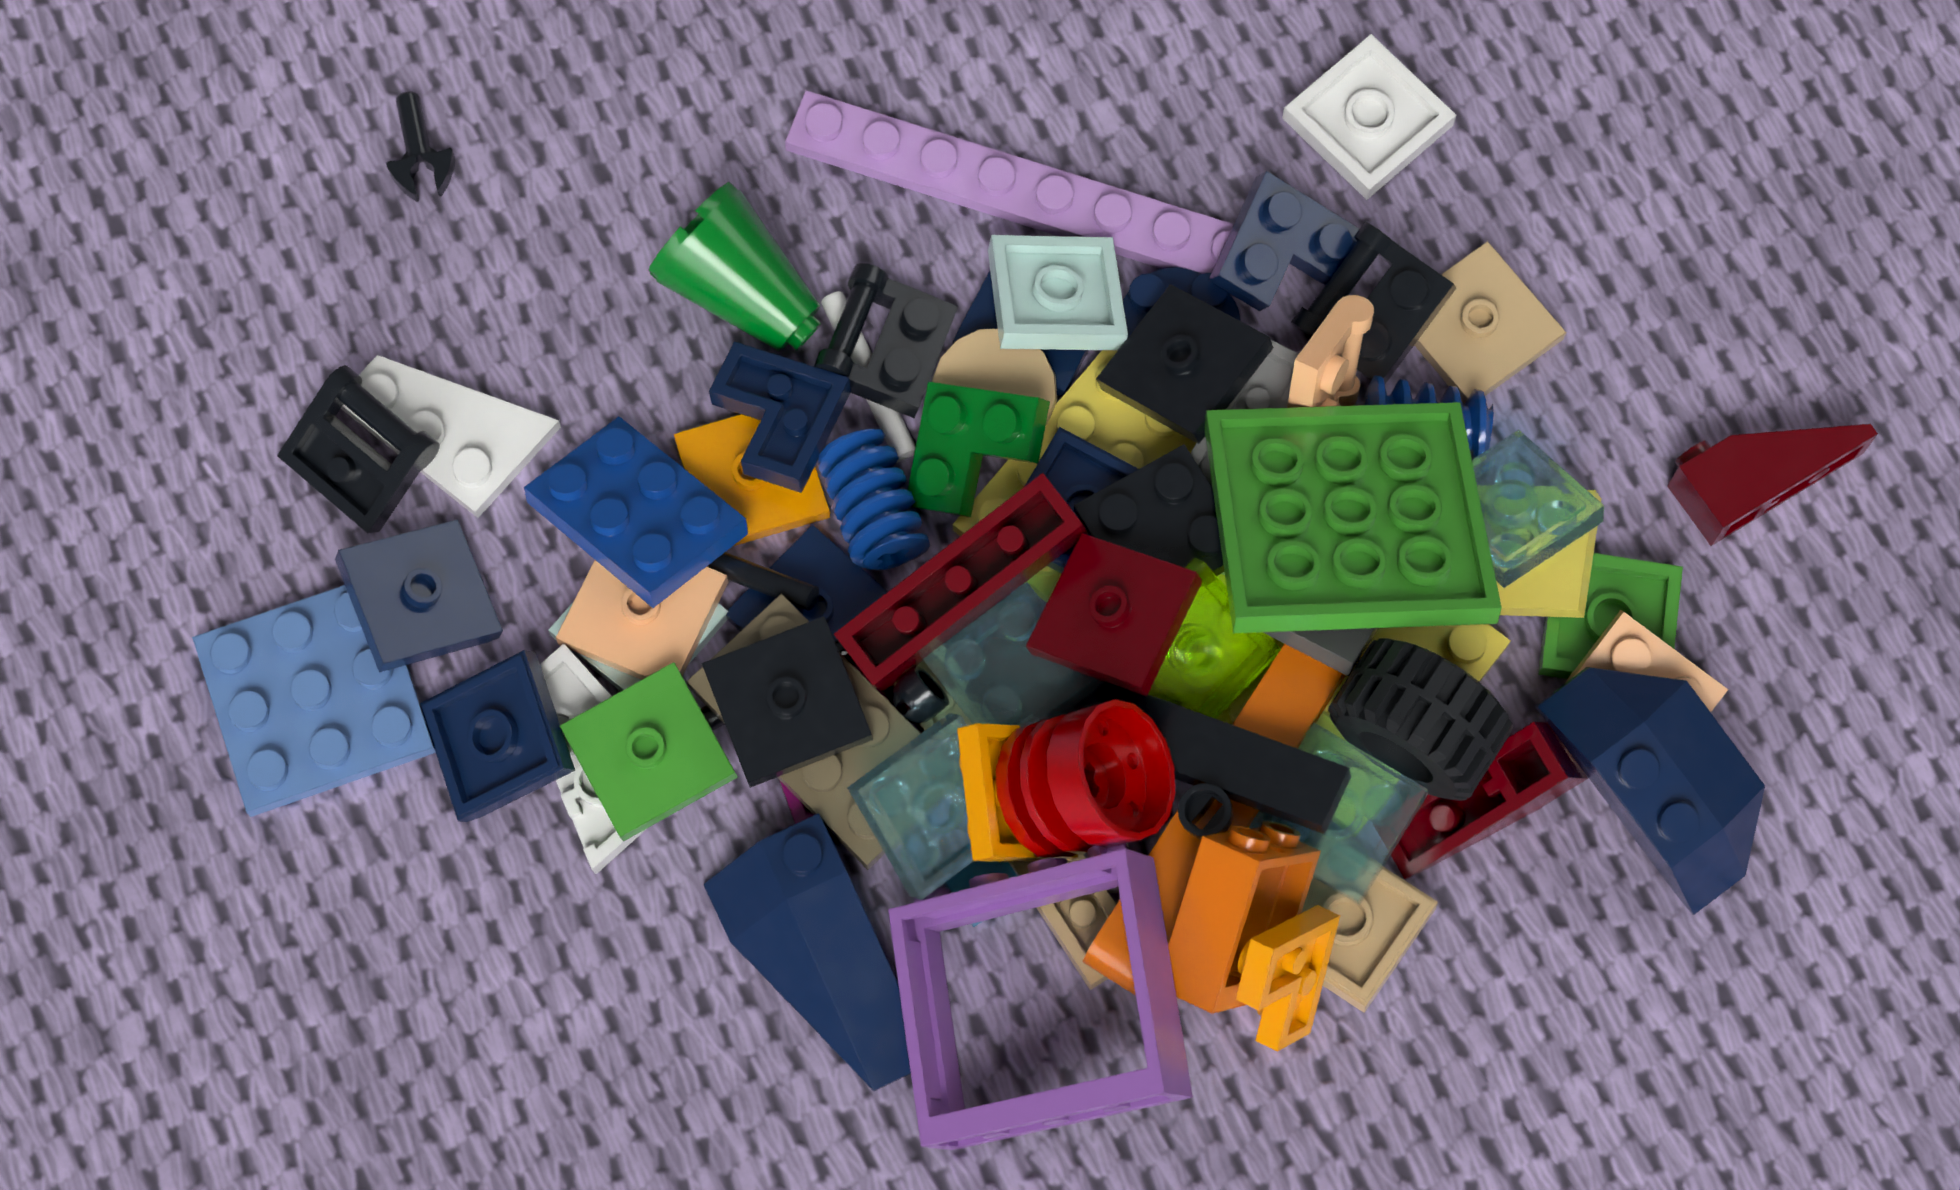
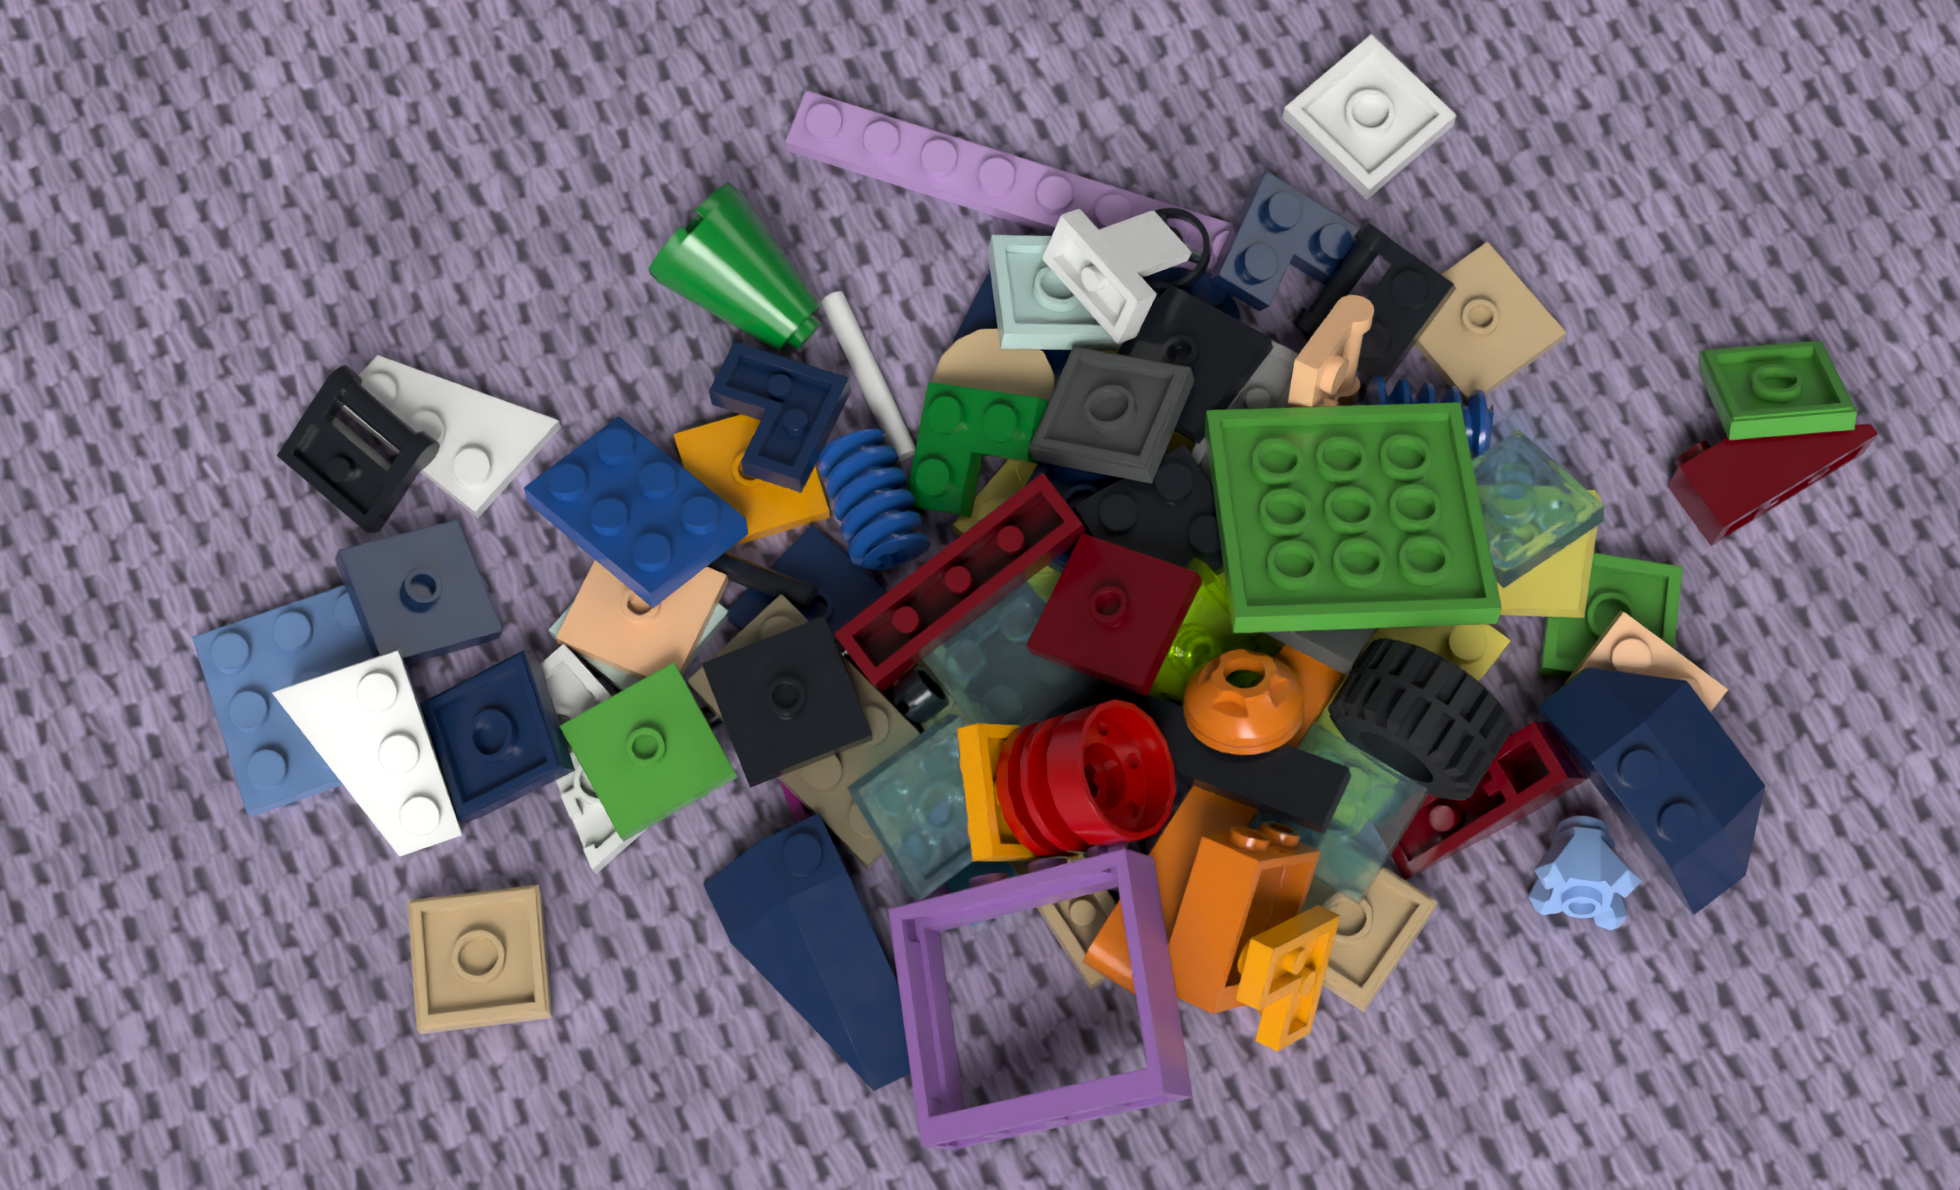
(378, 747): none -> white wing
(418, 149): black bar -> none
(479, 959): none -> tan plate
(905, 347): black plate -> none
(1111, 263): none -> white piece
(1112, 414): none -> dark grey plate
(1196, 803): black hinge -> none
(1244, 718): none -> orange piece
(1584, 874): none -> light blue rock
(1776, 390): none -> bright green plate

